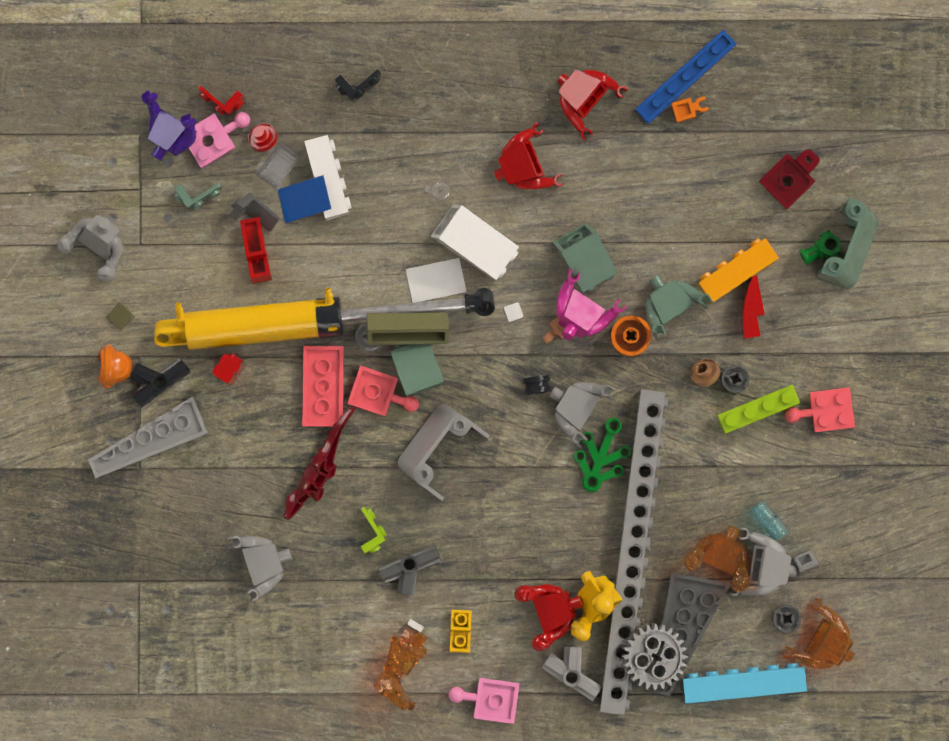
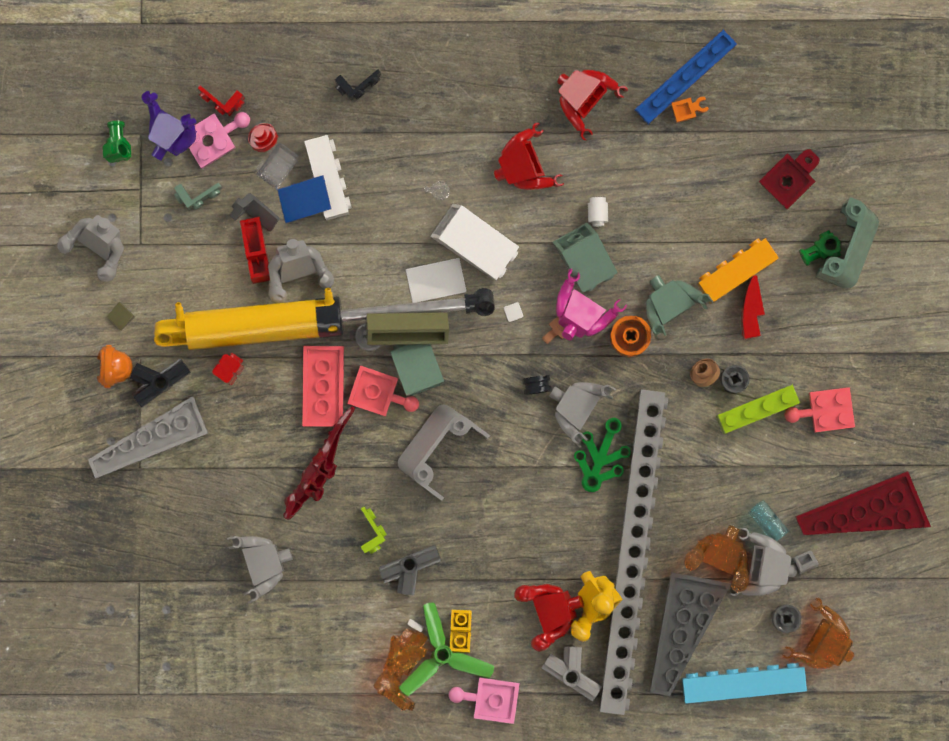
(116, 146): none -> green connector
(293, 262): none -> light grey torso
(455, 660): none -> bright green piece
(598, 211): none -> white brick
(638, 647): light grey gear -> none
(879, 507): none -> dark red wing

